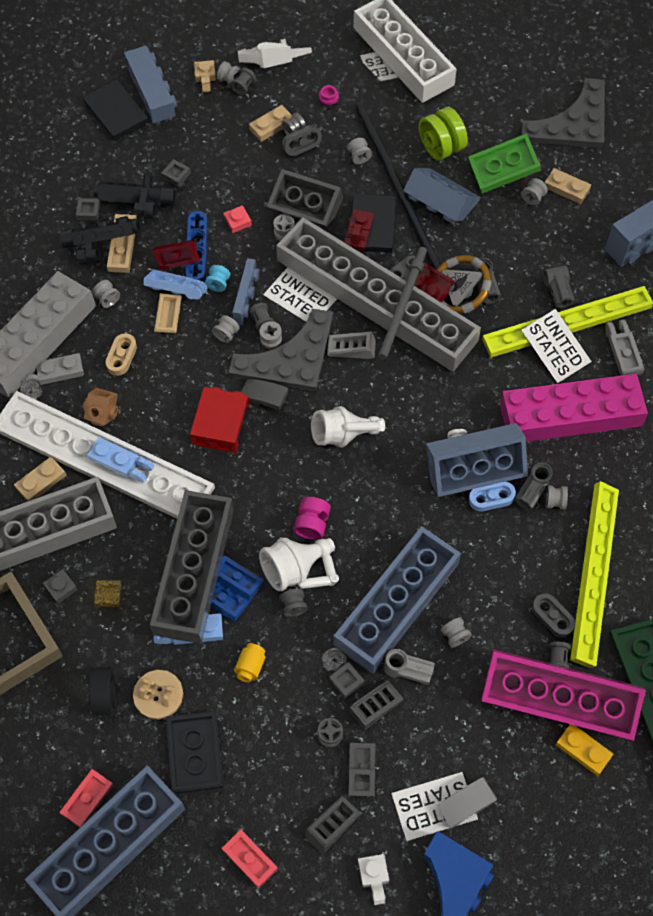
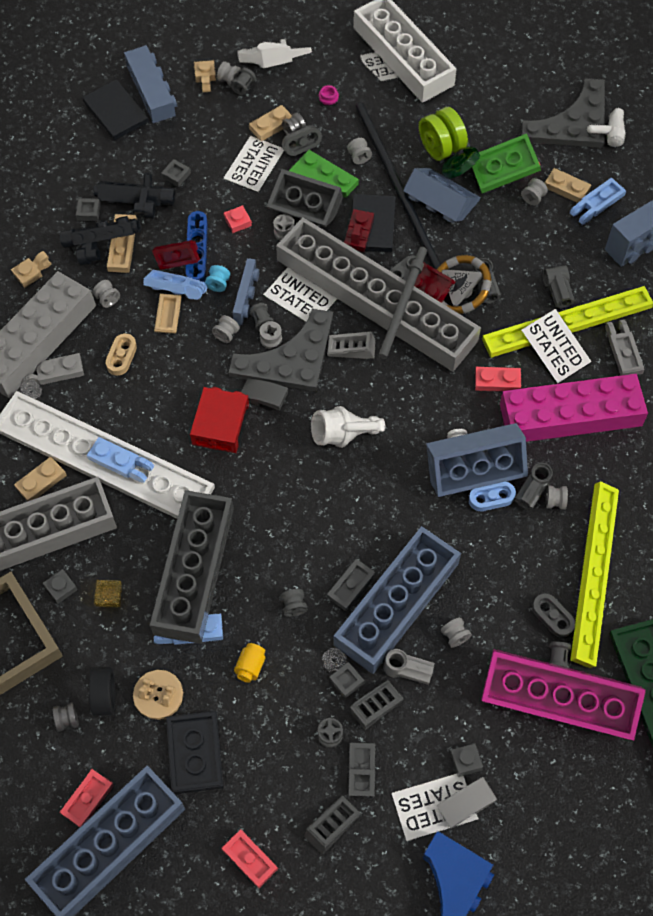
(29, 271): none -> tan plate
(65, 716): none -> flat silver wheel
(100, 407): medium nougat brick -> none
(234, 589): blue slope -> none
(254, 163): none -> white sticker
(289, 563): white piece -> none
(312, 518): dark pink wheel -> none
(318, 168): none -> bright green wing
(351, 585): none -> dark grey plate
(374, 874): white plate -> none
(461, 163): none -> dark green tile
(466, 760): none -> dark grey plate
(497, 379): none -> coral plate
(584, 749): yellow plate -> none
(598, 200): none -> light blue hinge
(614, 130): none -> white piece

